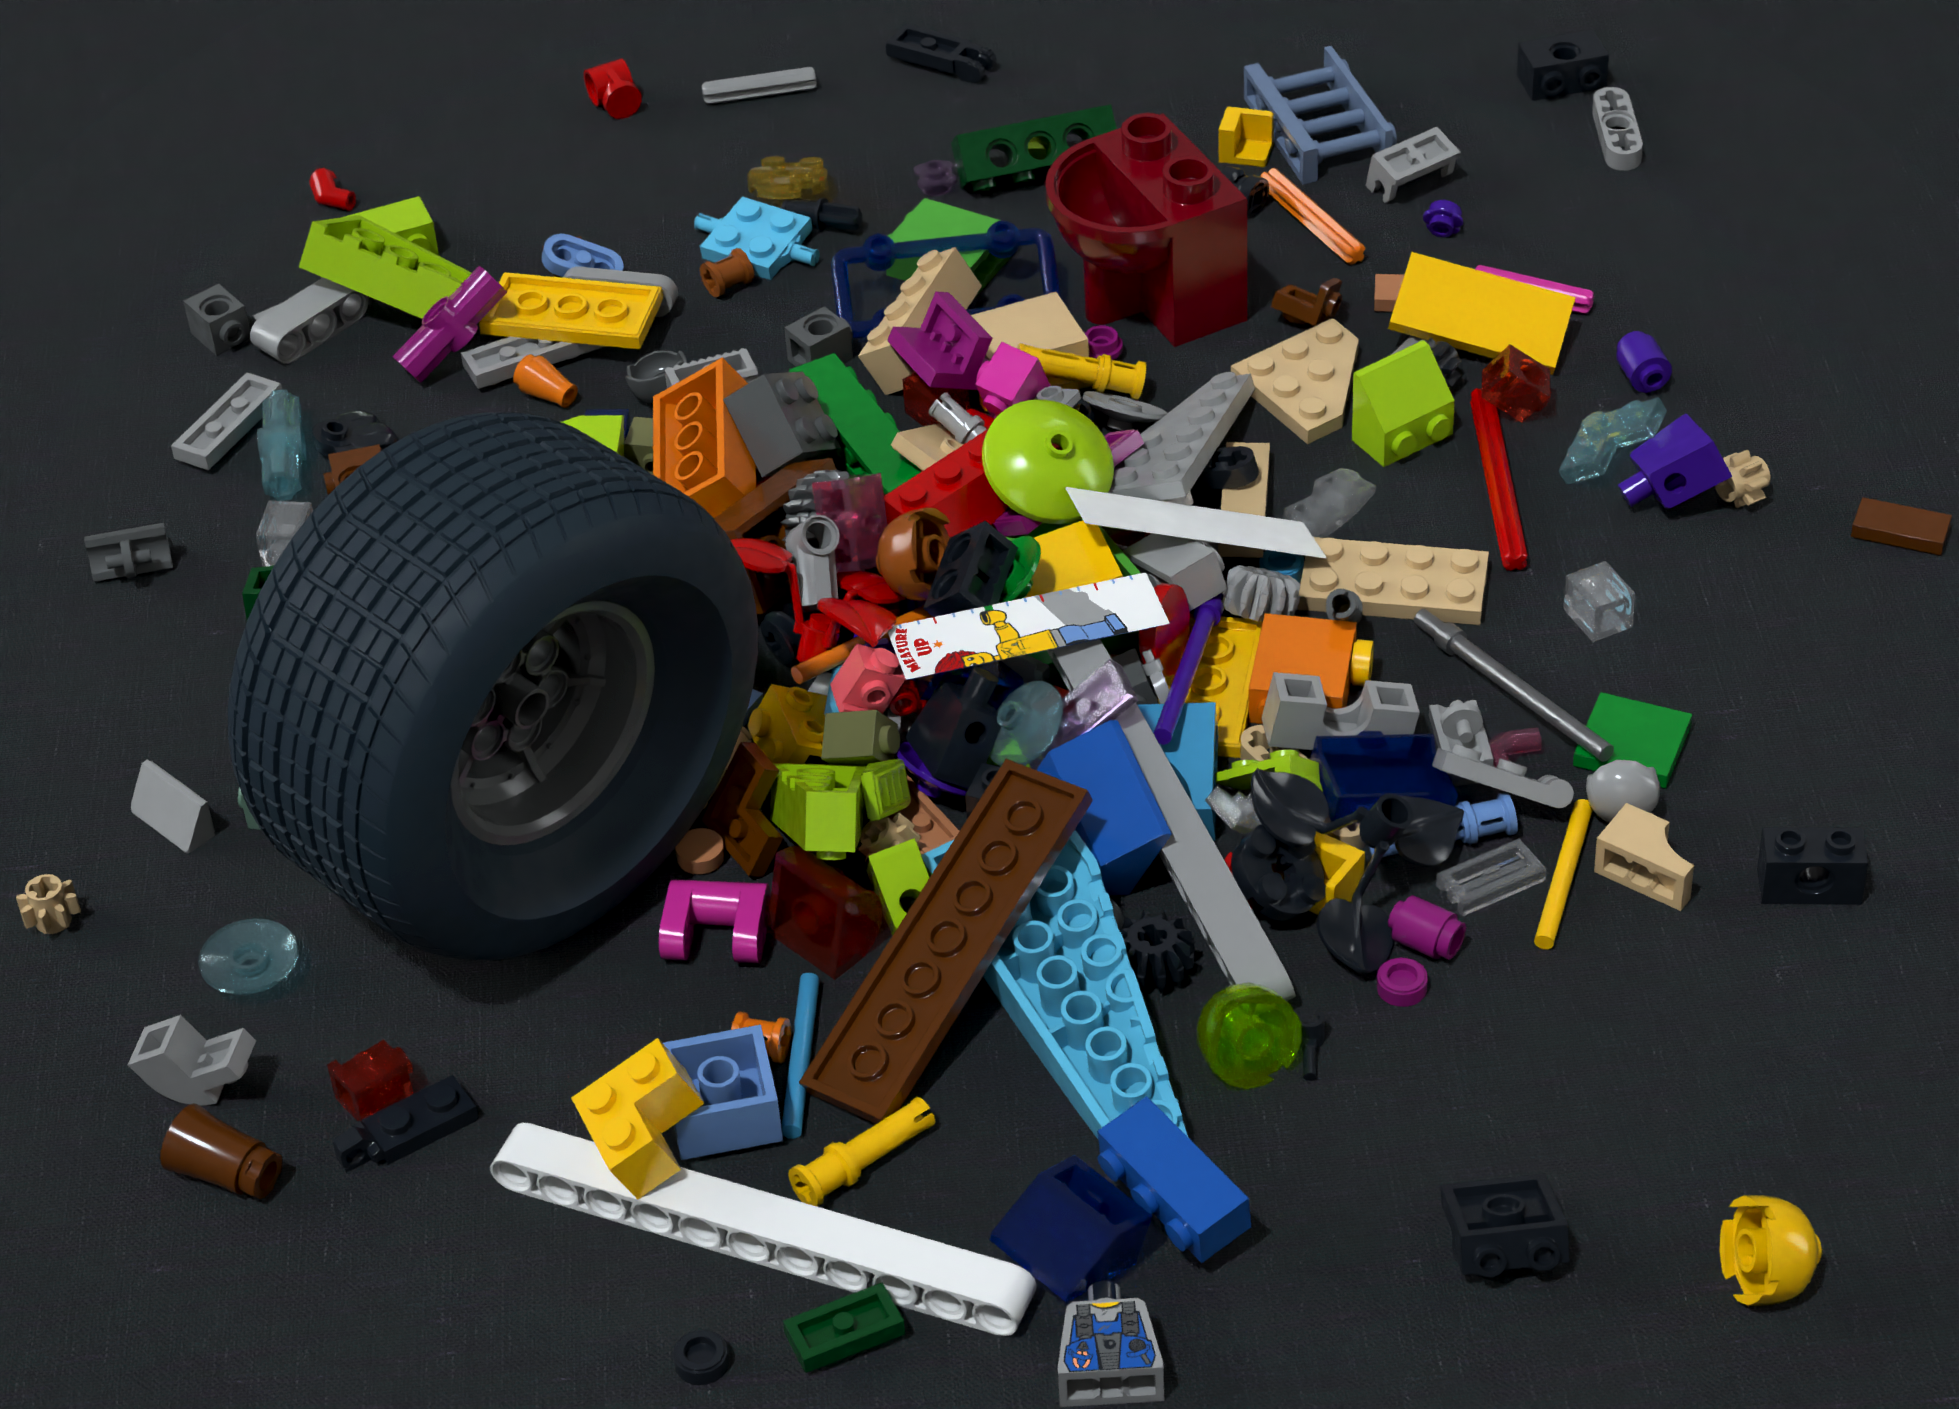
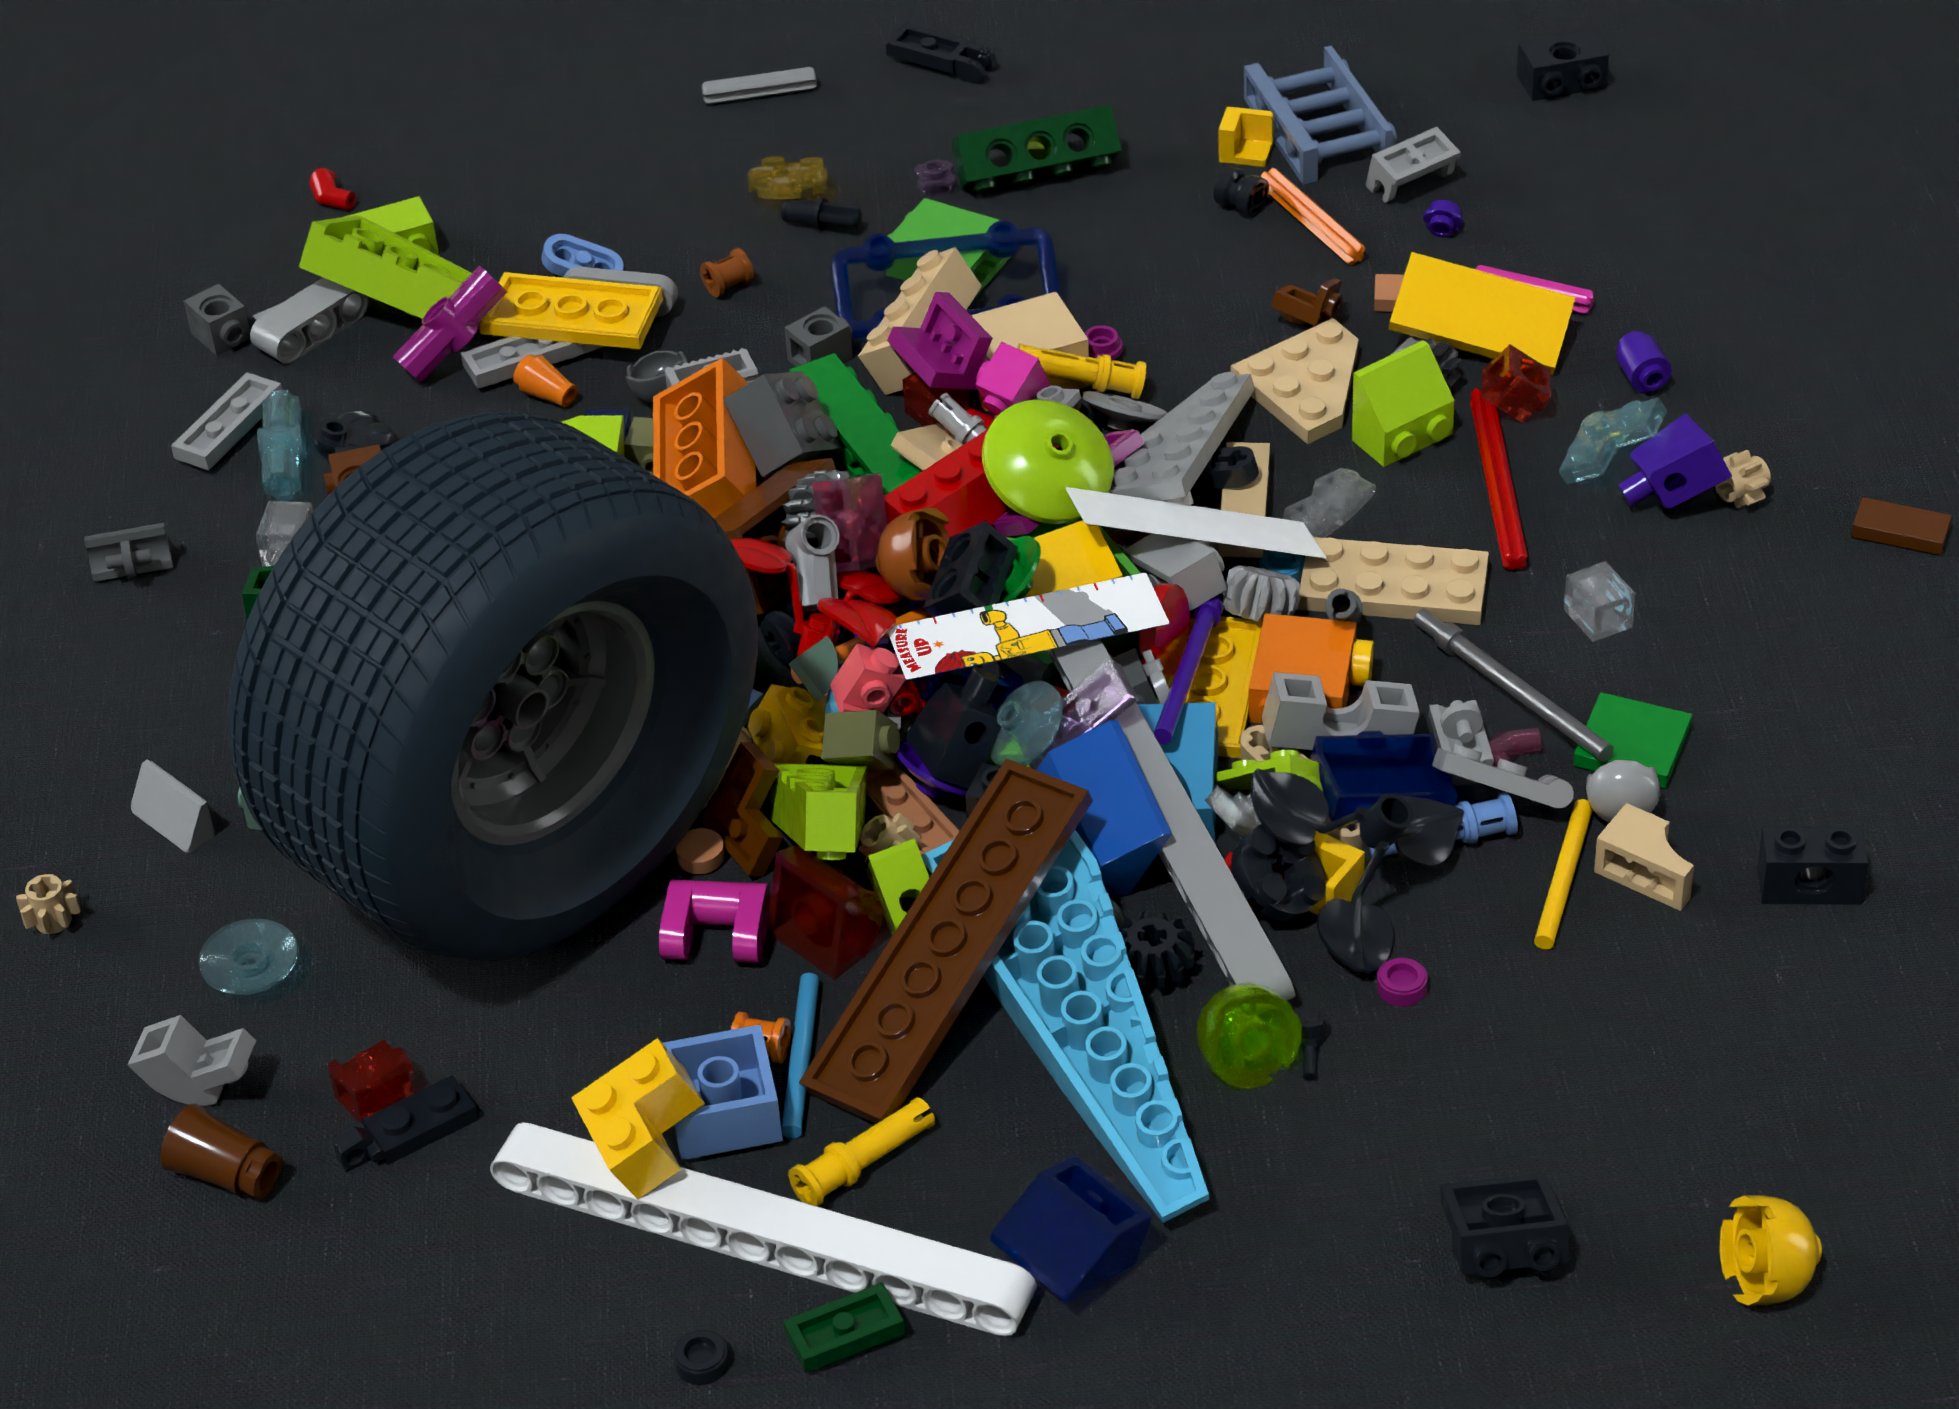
(613, 88): red piece -> none
(763, 232): medium azure plate -> none
(817, 667): none -> sand green tile
(885, 788): lime slope -> none
(1109, 1351): torso -> none
(1153, 229): dark red piece -> none
(1173, 1180): blue brick -> none
(1426, 928): magenta brick -> none
(1496, 881): clear tile -> none
(1613, 139): light grey beam -> none

